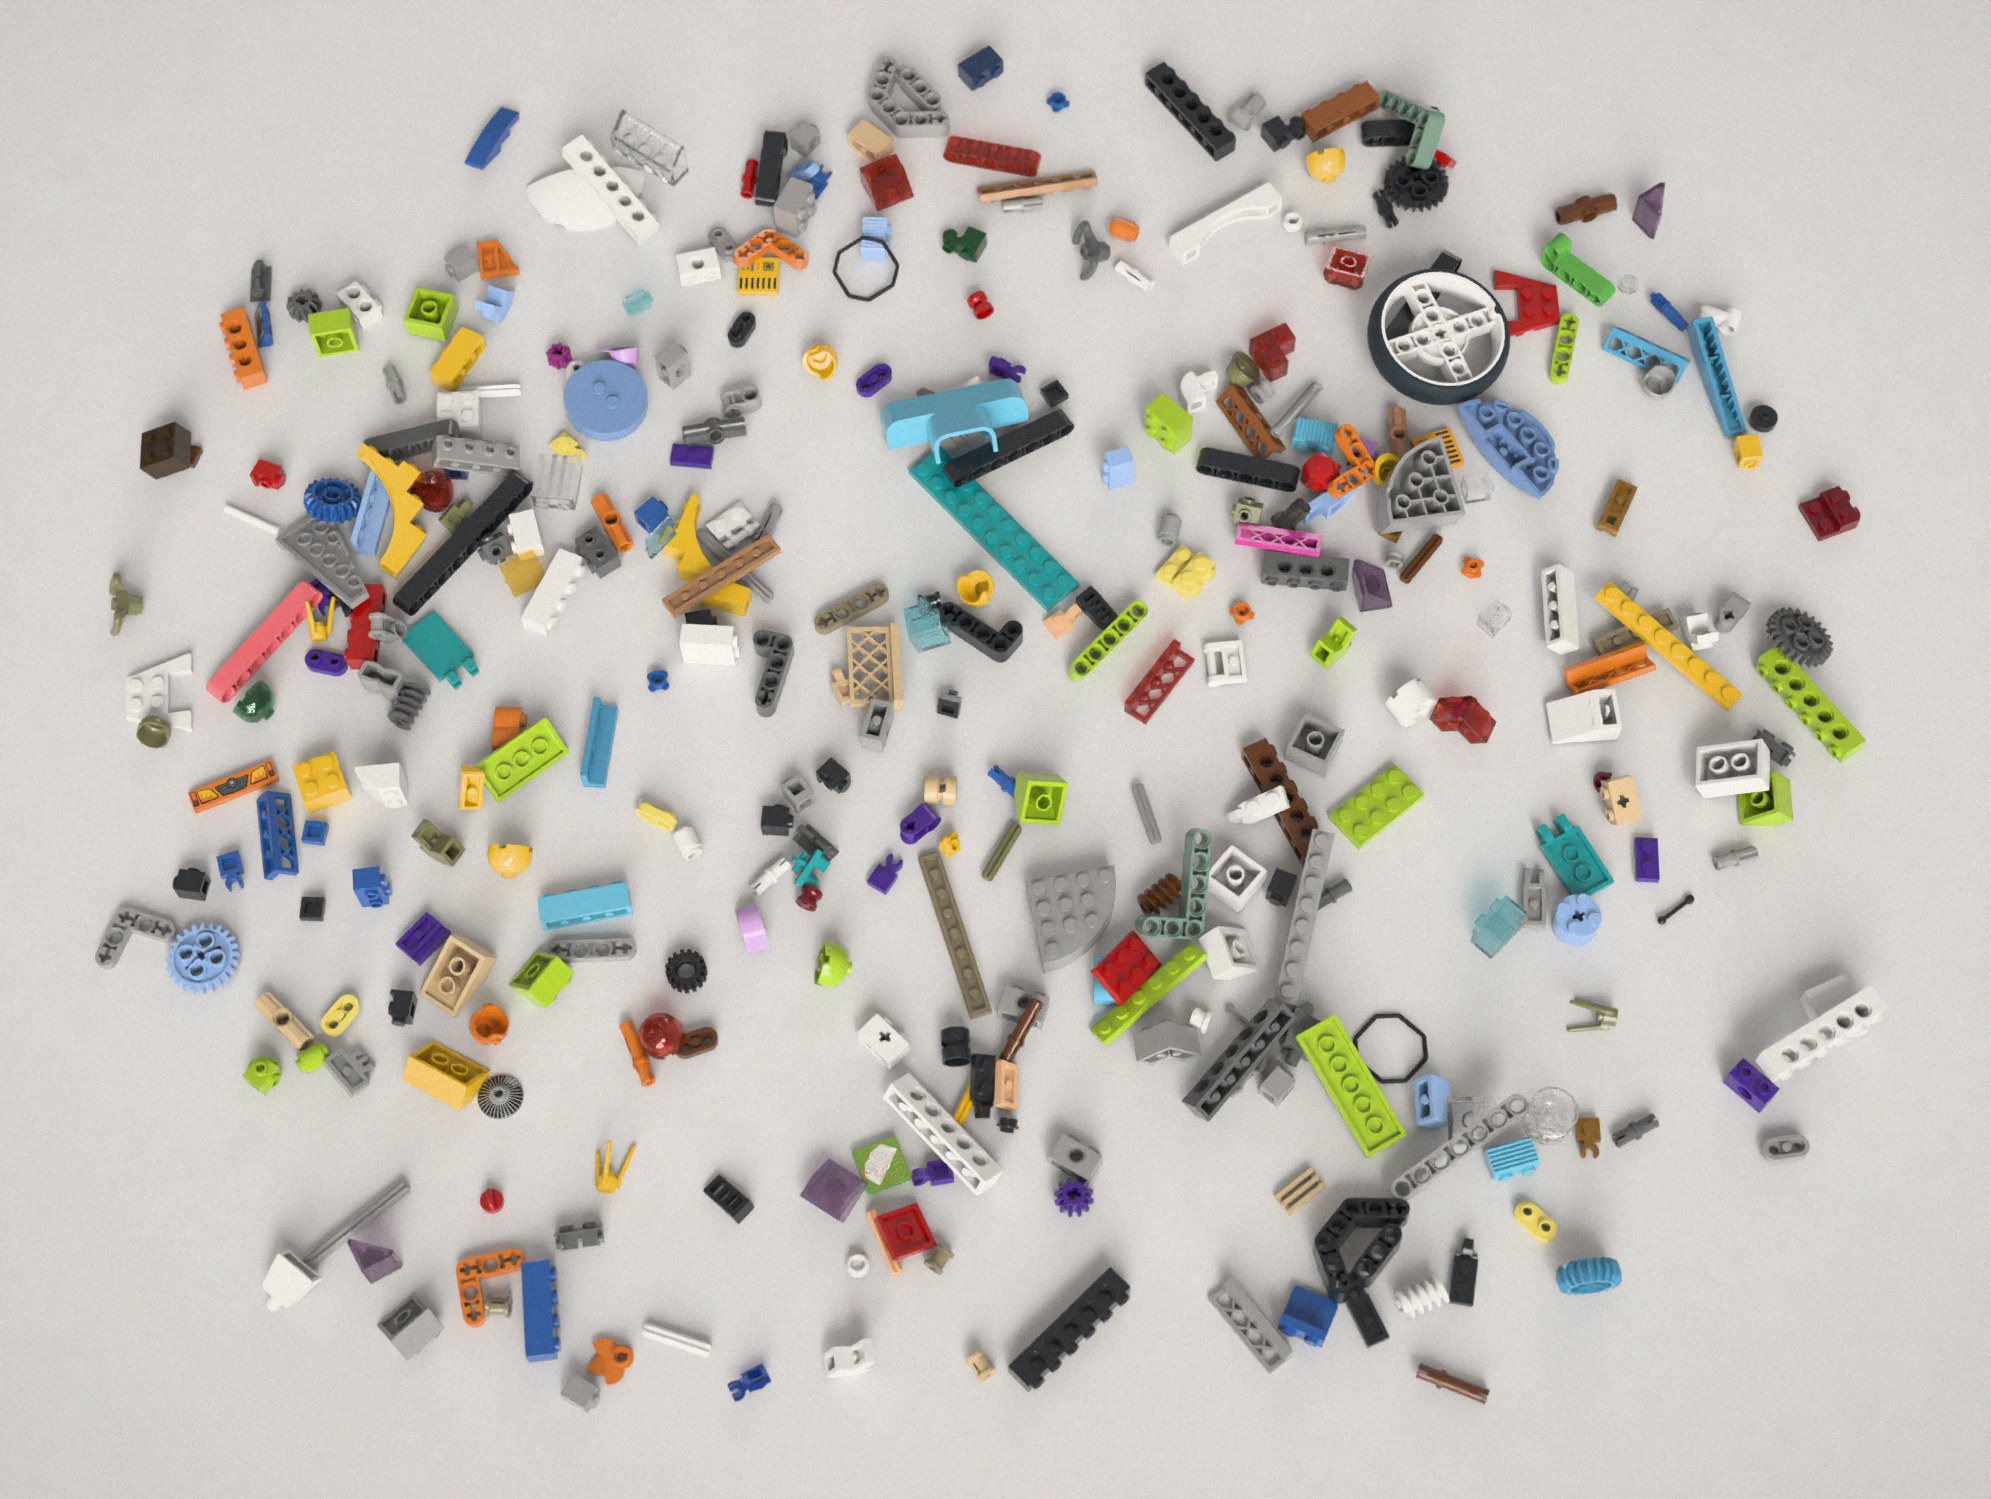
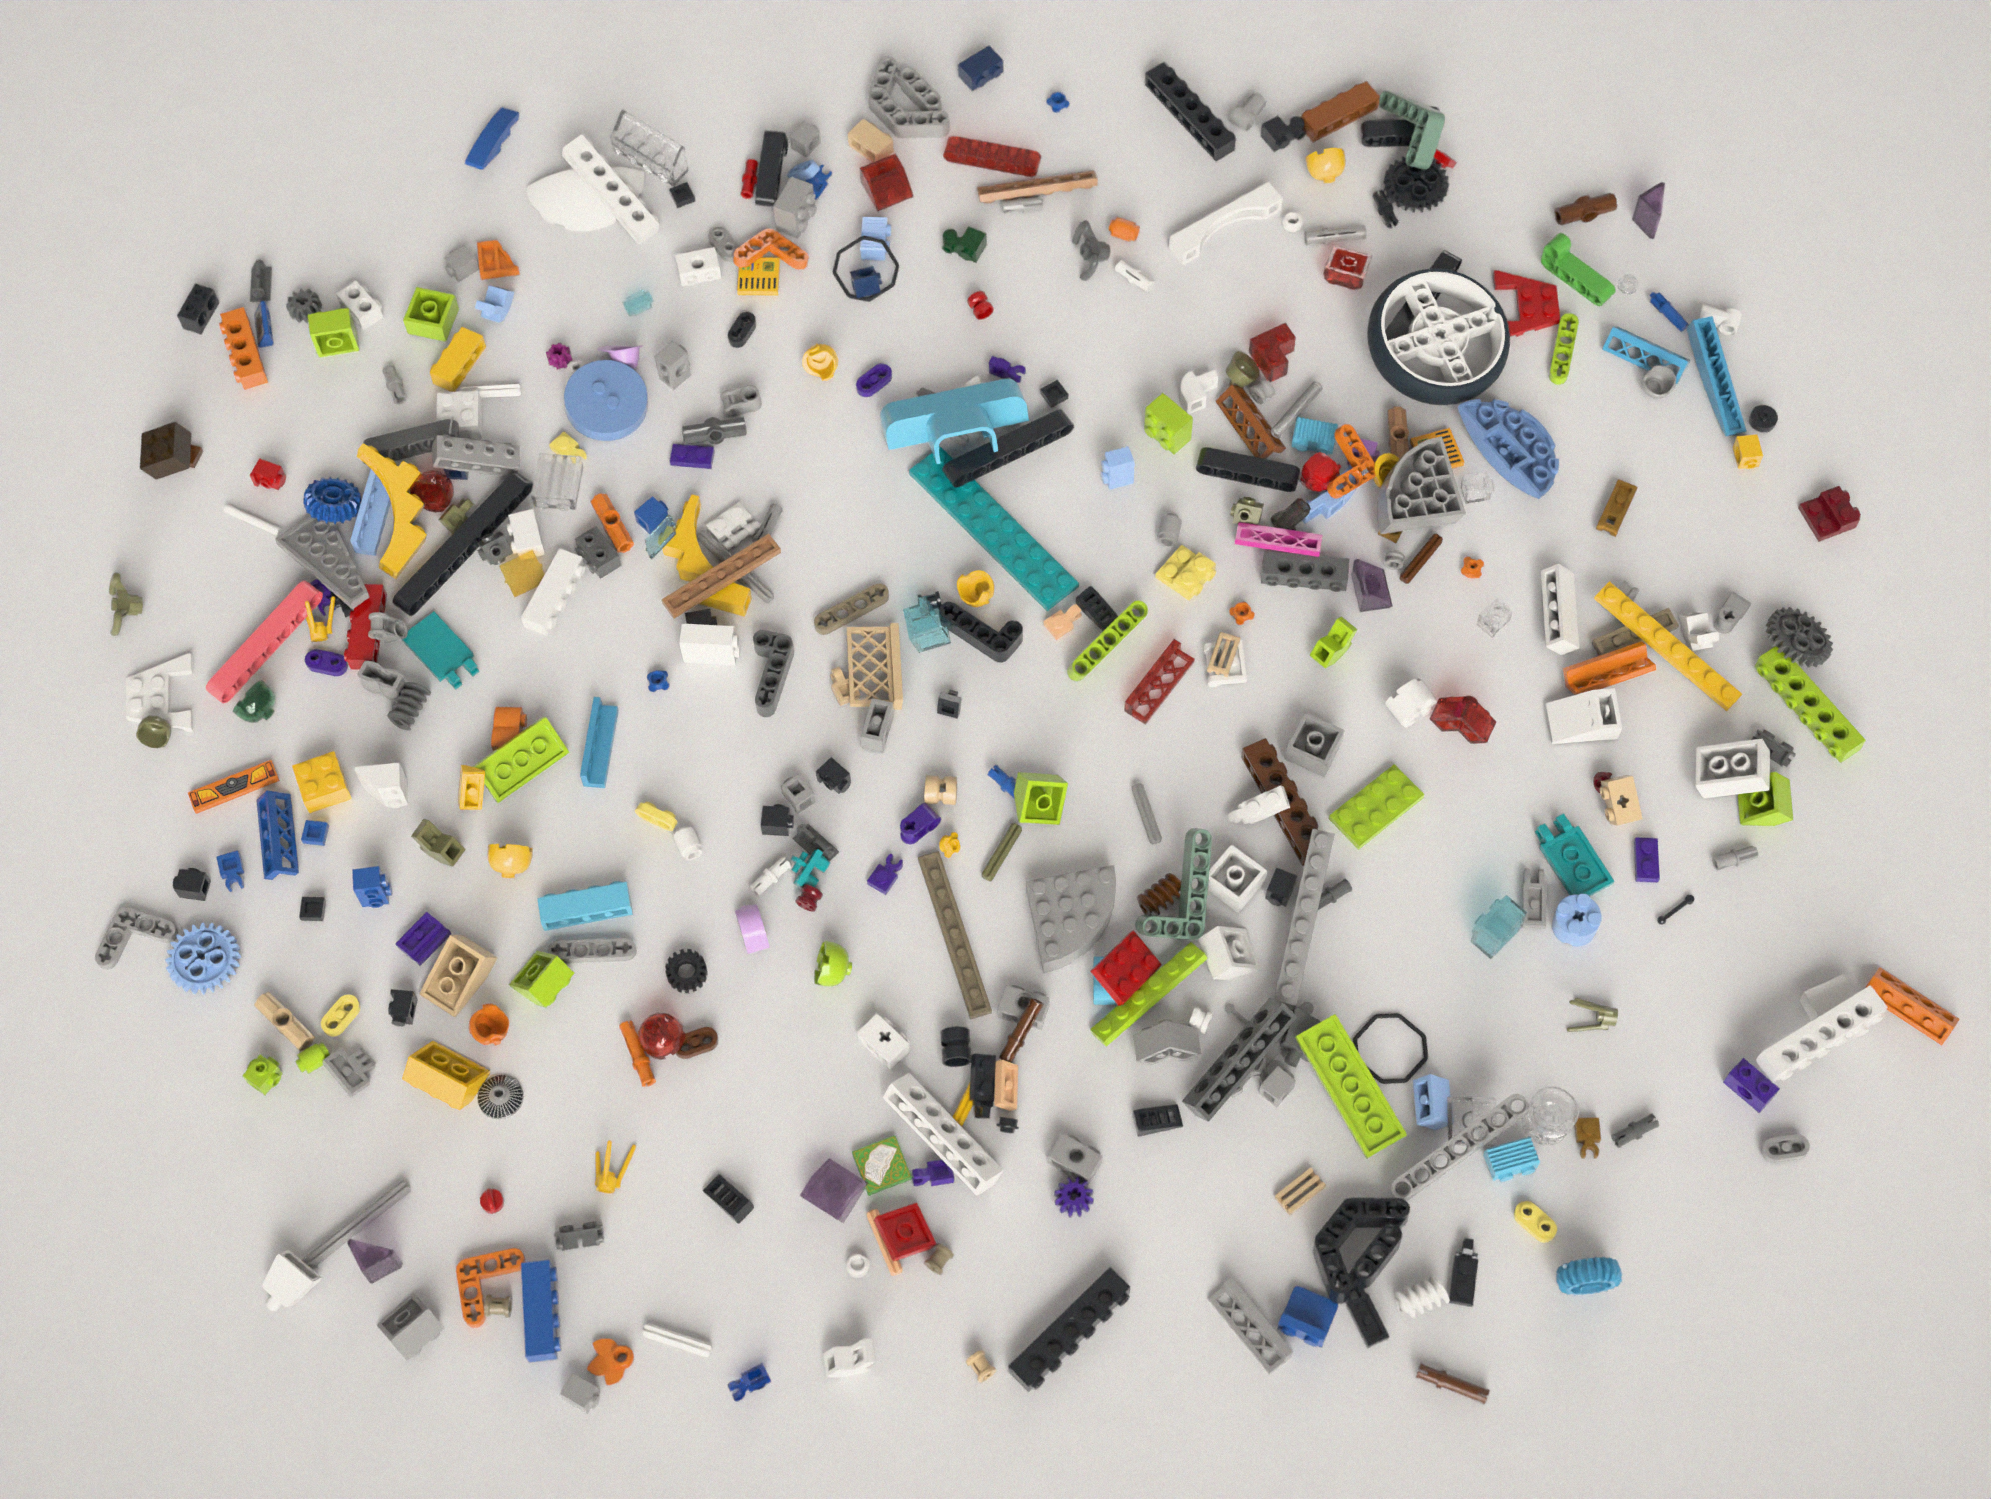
(198, 308): none -> black brick
(682, 195): none -> black plate
(865, 281): none -> dark blue brick
(1159, 1127): none -> black slope
(1218, 669): none -> tan tile
(1913, 1006): none -> orange fence

